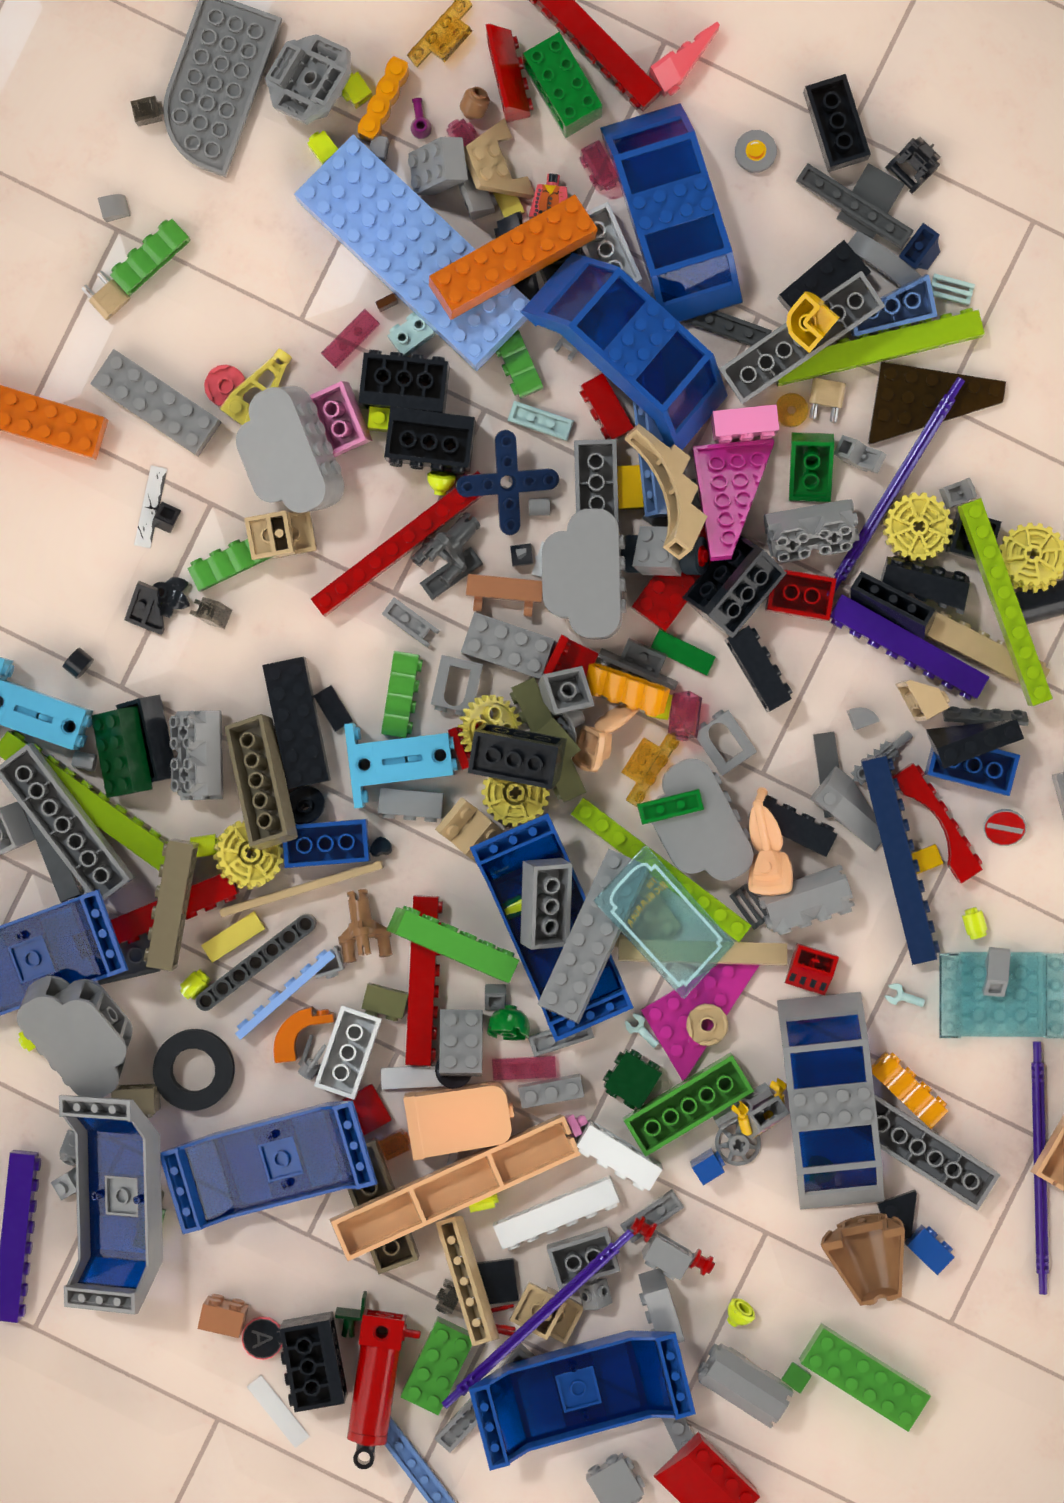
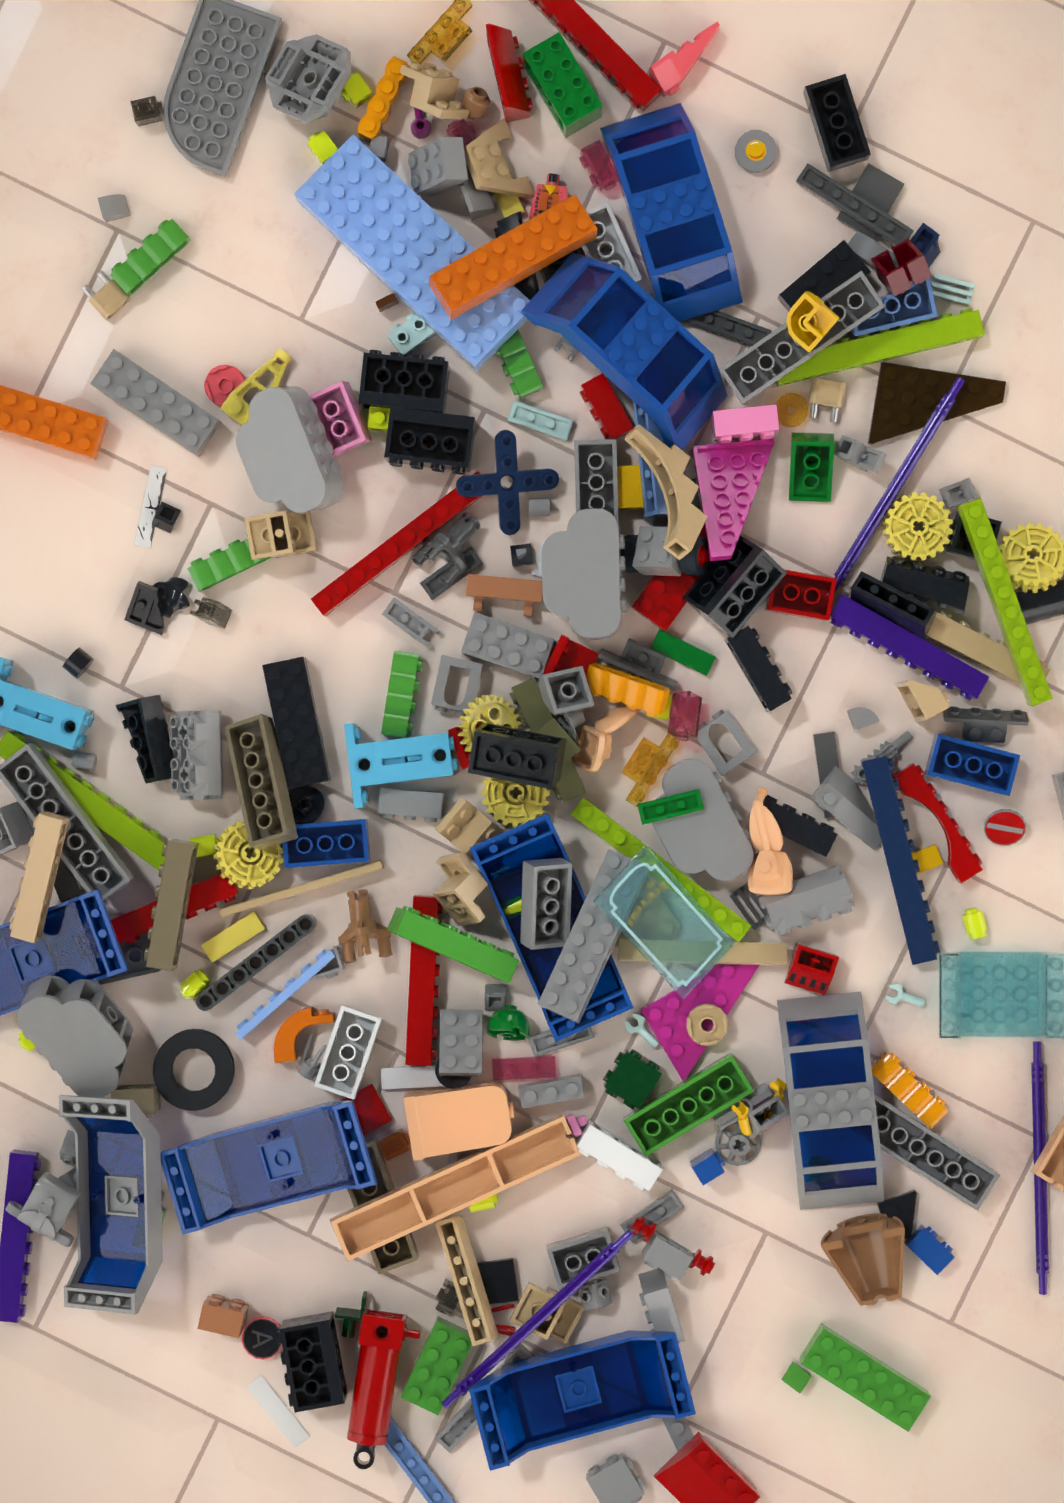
(39, 876): none -> tan brick
(48, 1208): none -> light grey piece
(121, 752): dark green brick -> none
(333, 708): black tile -> none
(350, 338): clear pink tile -> none
(380, 846): black piece -> none
(385, 1001): olive brick -> none
(434, 91): none -> tan bracket
(441, 481): neon yellow brick -> none
(460, 888): none -> tan bracket
(556, 1212): white brick -> none
(740, 1312): neon yellow brick -> none
(744, 1384): light grey brick -> none
(821, 527): light grey brick -> none
(911, 269): none -> dark red piece
(920, 157): black piece -> none
(968, 741): black wedge -> none
(997, 970): light grey slope -> none

